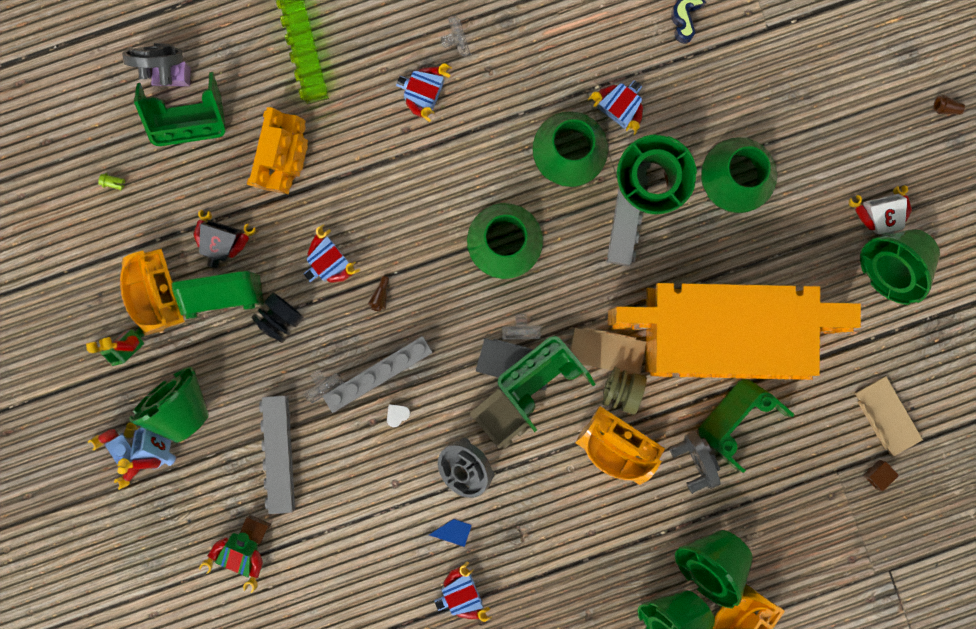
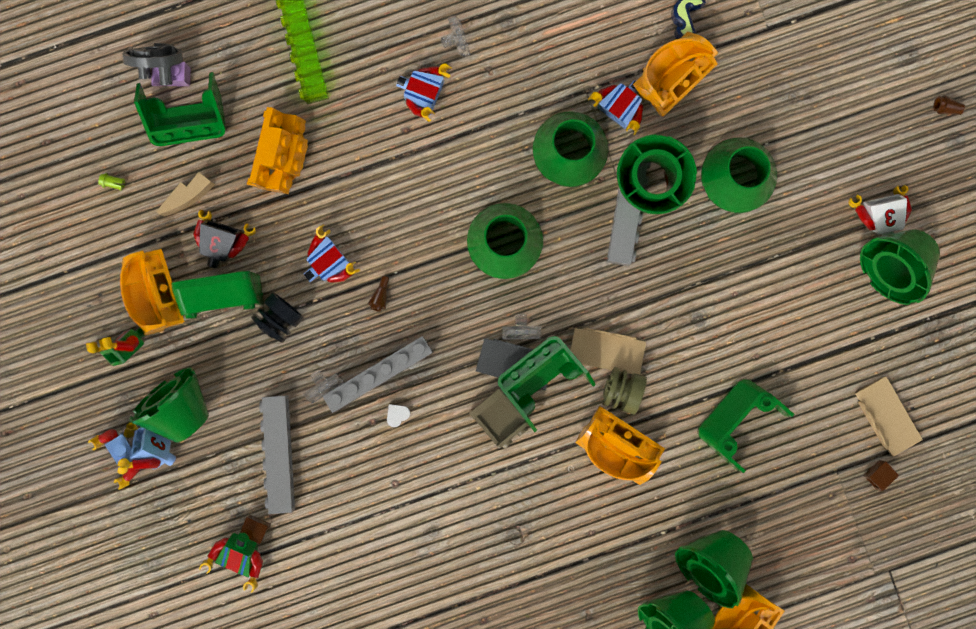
(185, 196): none -> tan slope
(453, 532): blue sticker -> none
(462, 595): torso -> none
(475, 463): dark grey piece -> none
(673, 73): none -> light orange piece
(703, 460): dark grey piece -> none
(735, 330): light orange piece -> none

